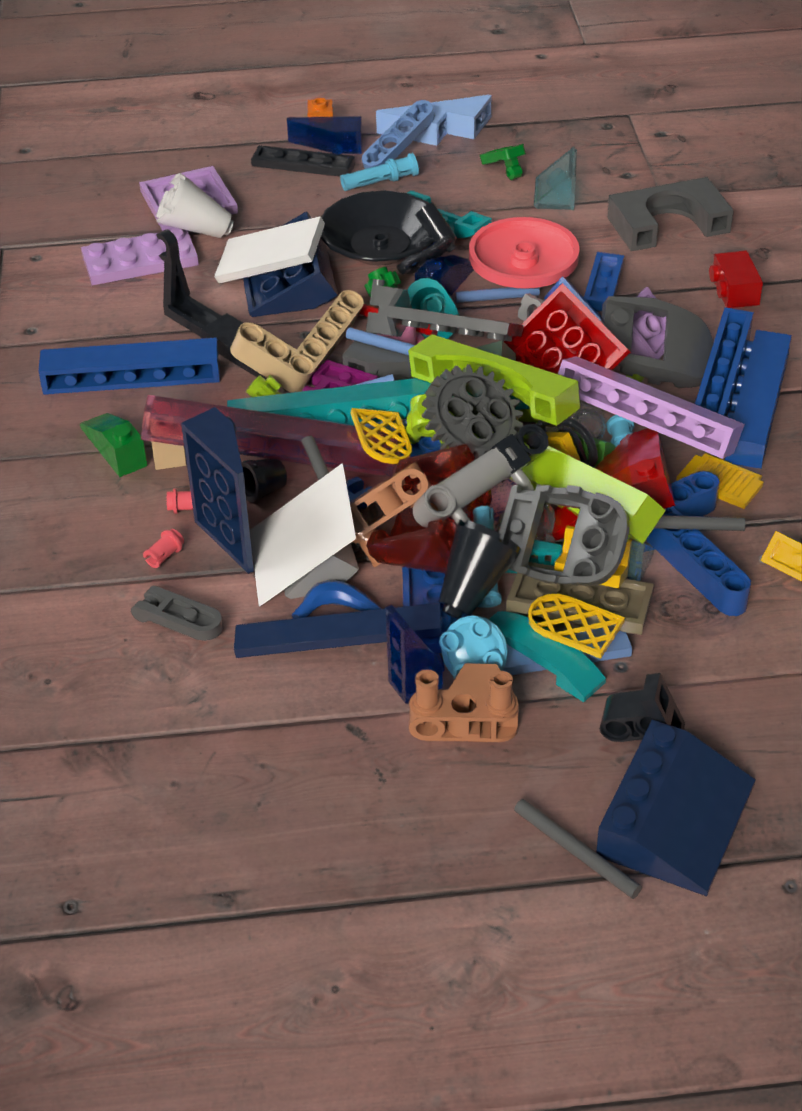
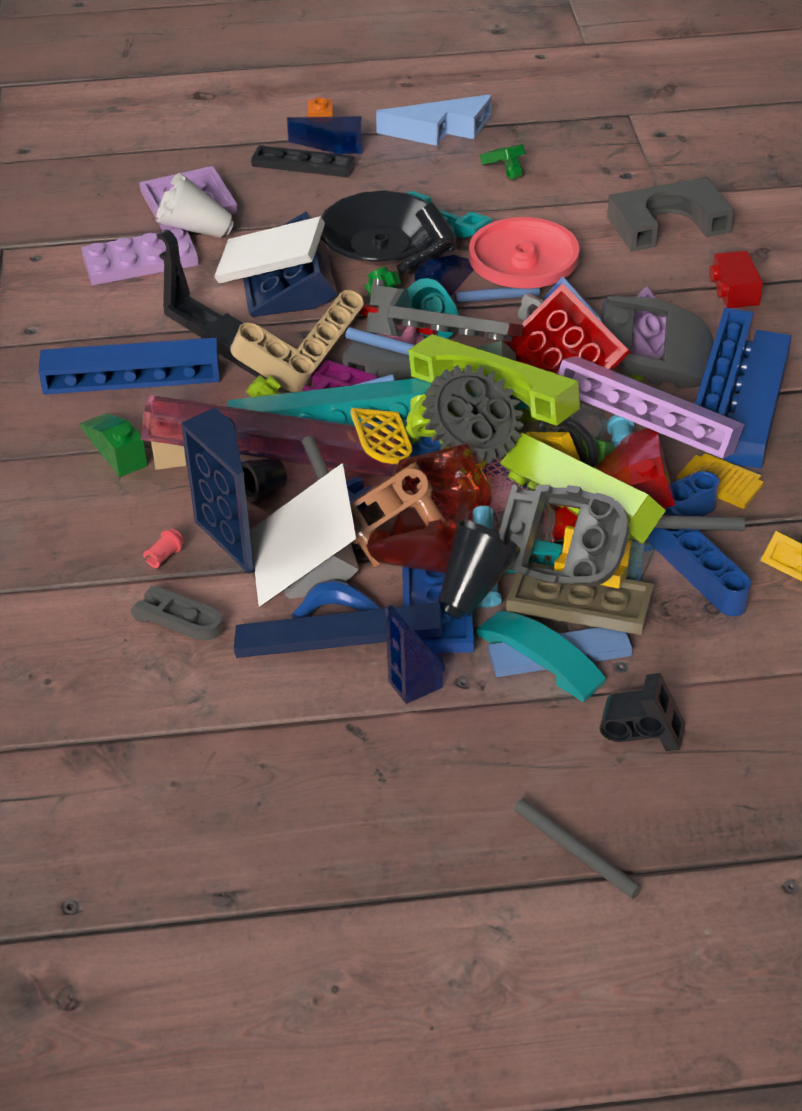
(179, 500): coral pin -> none
(390, 170): medium azure pin -> none
(401, 138): medium blue beam -> none
(473, 642): medium azure dish -> none
(473, 709): nougat piece -> none
(481, 475): light grey piece -> none
(557, 184): clear light blue slope -> none
(570, 602): yellow window -> none
(603, 279): blue plate -> none
(675, 810): dark blue slope -> none

